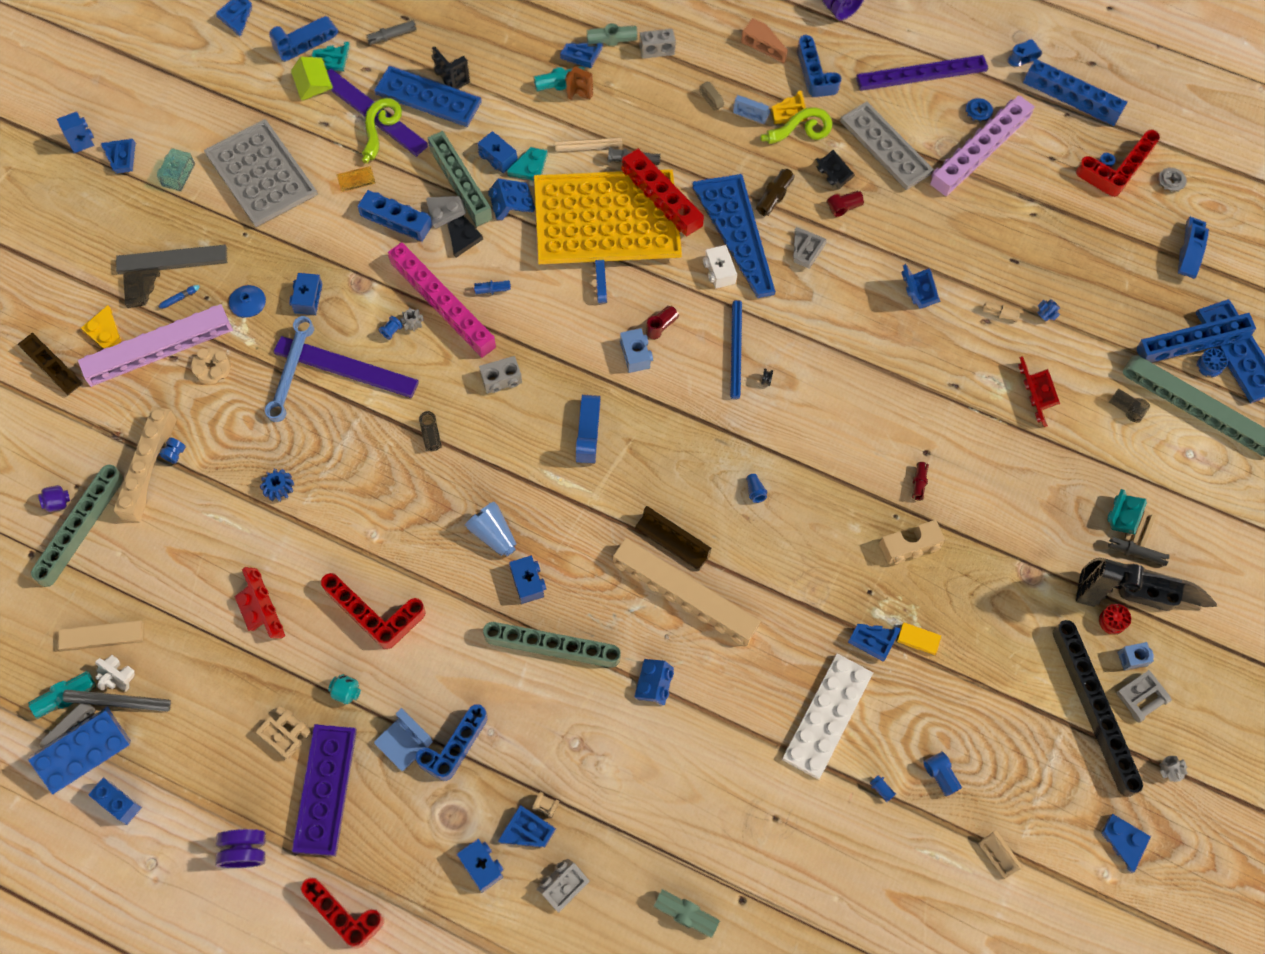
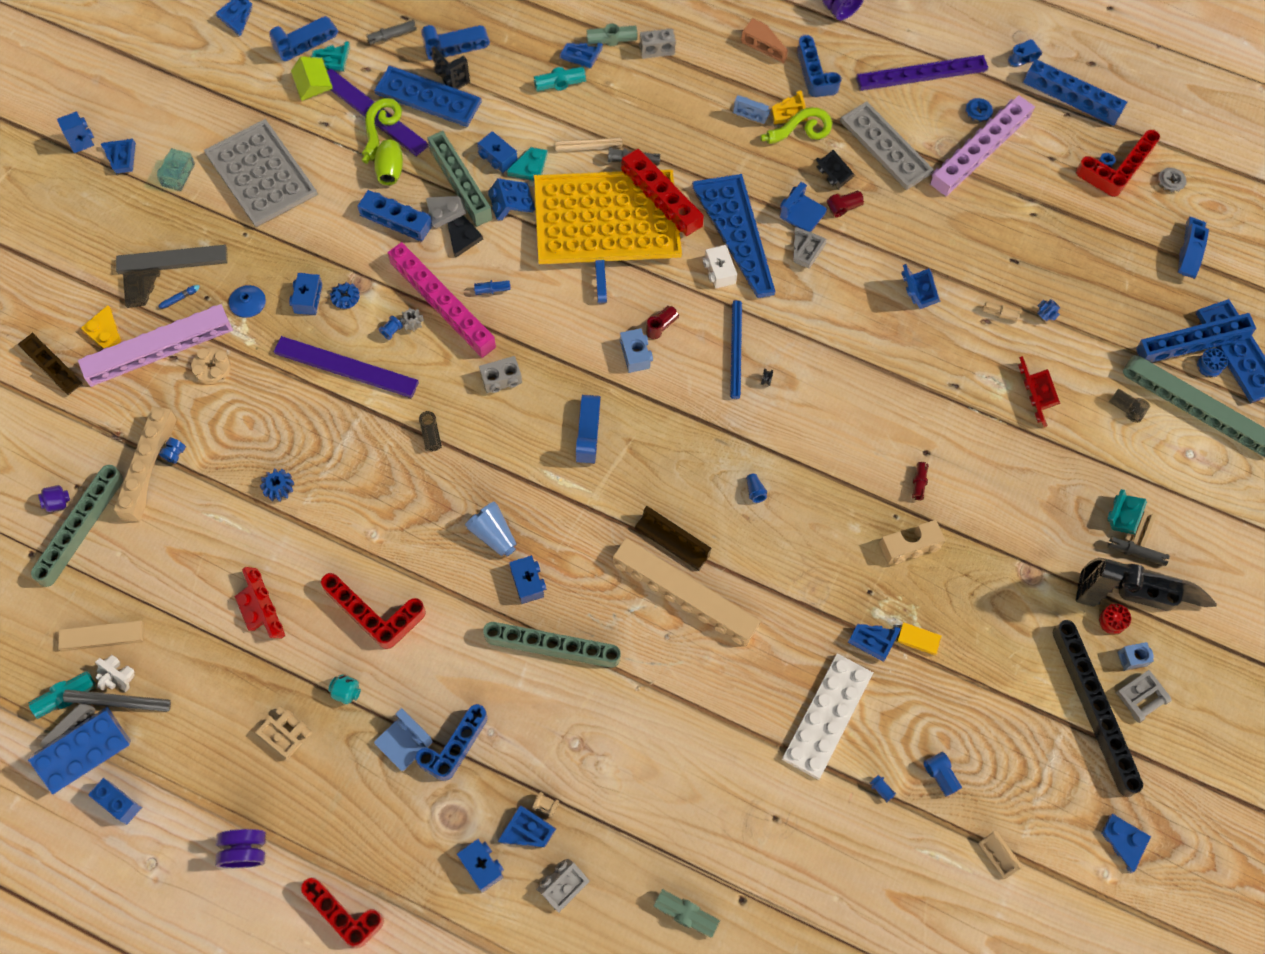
(289, 368): medium blue piece -> none
(324, 790): dark purple plate -> none
(347, 301): none -> blue gear
(356, 178): clear yellow plate -> none
(388, 162): none -> lime piece
(454, 42): none -> blue beam
(579, 82): dark orange bracket -> none
(654, 681): blue bracket -> none
(711, 95): dark tan beam -> none
(775, 192): dark brown piece -> none
(801, 210): none -> blue bracket
(1173, 768): light grey gear -> none

